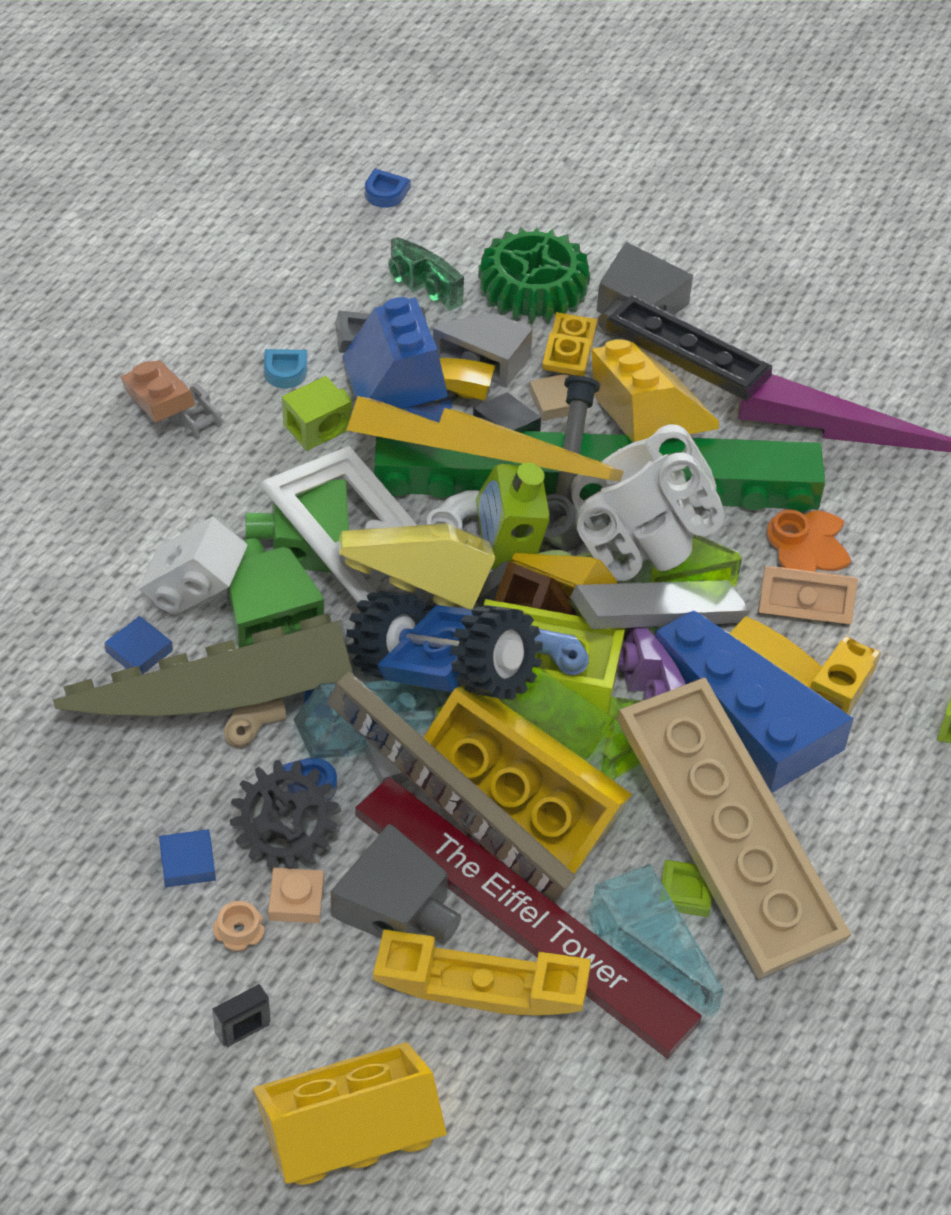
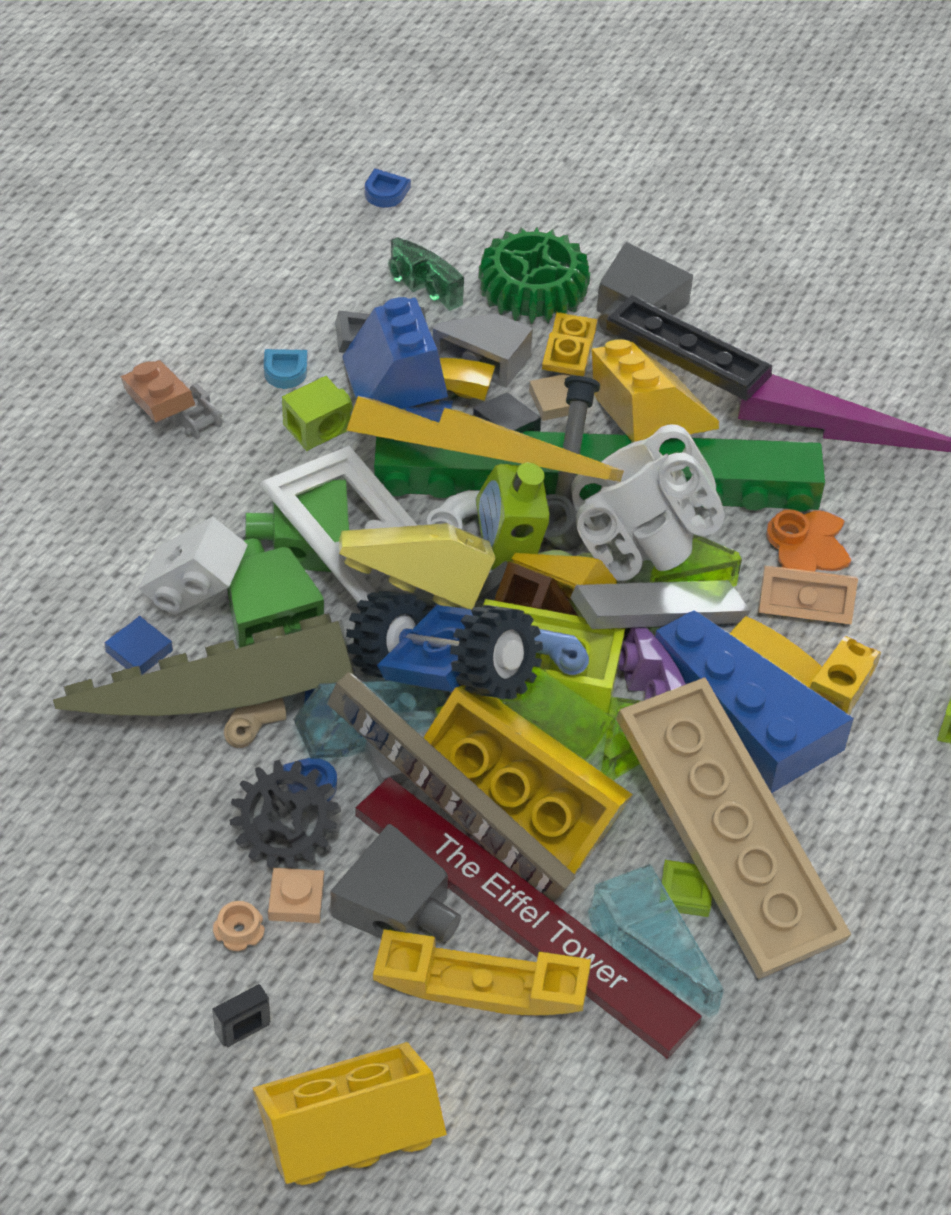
(187, 858): blue tile -> none

